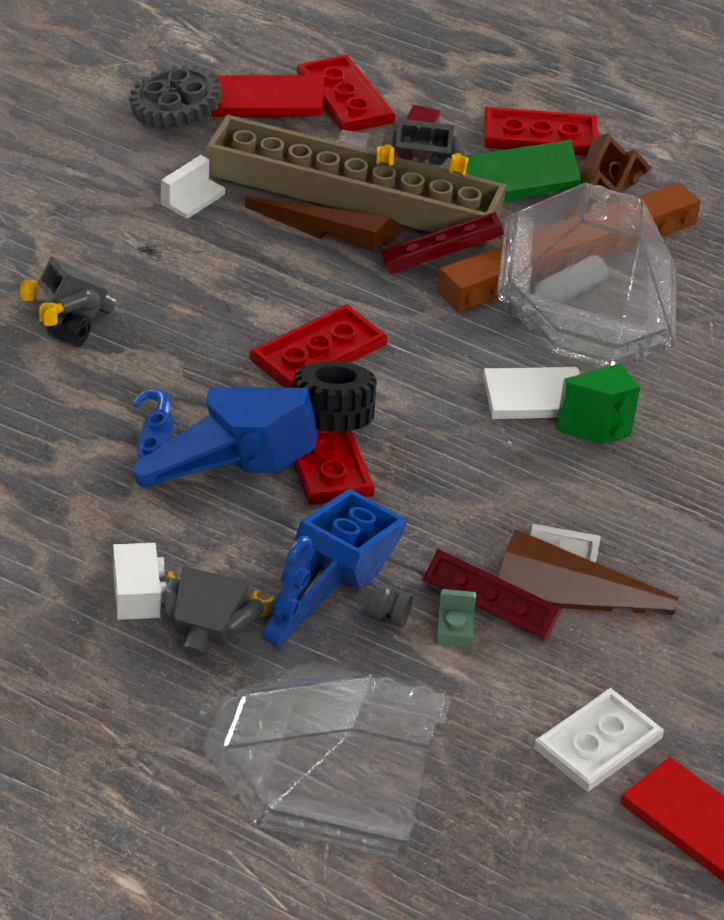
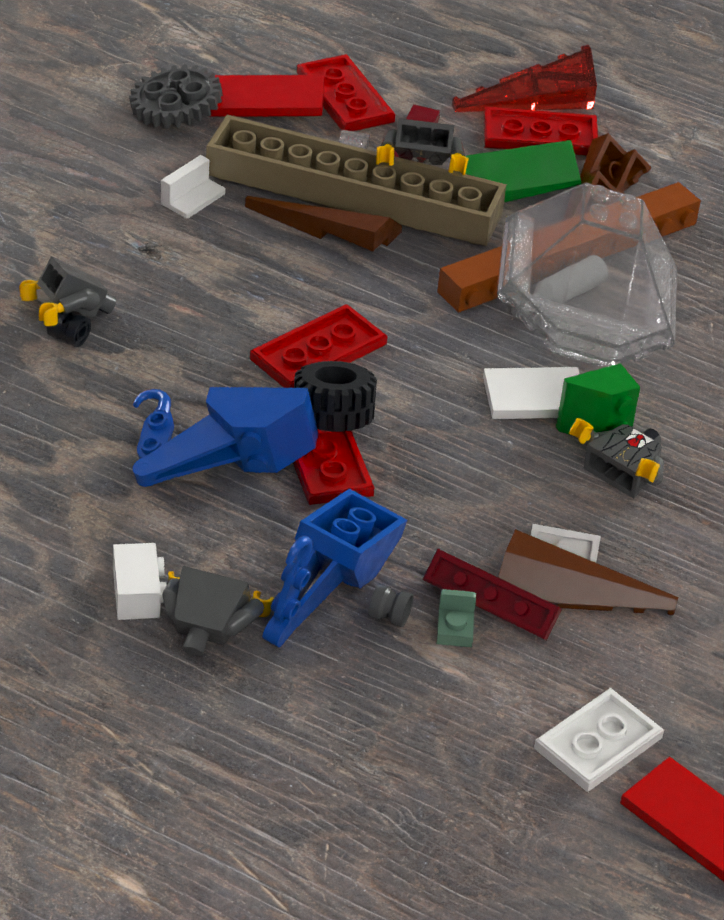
(328, 754): clear windscreen -> none
(442, 242): dark red tile -> none
(555, 86): none -> clear red wedge
(622, 456): none -> dark grey torso

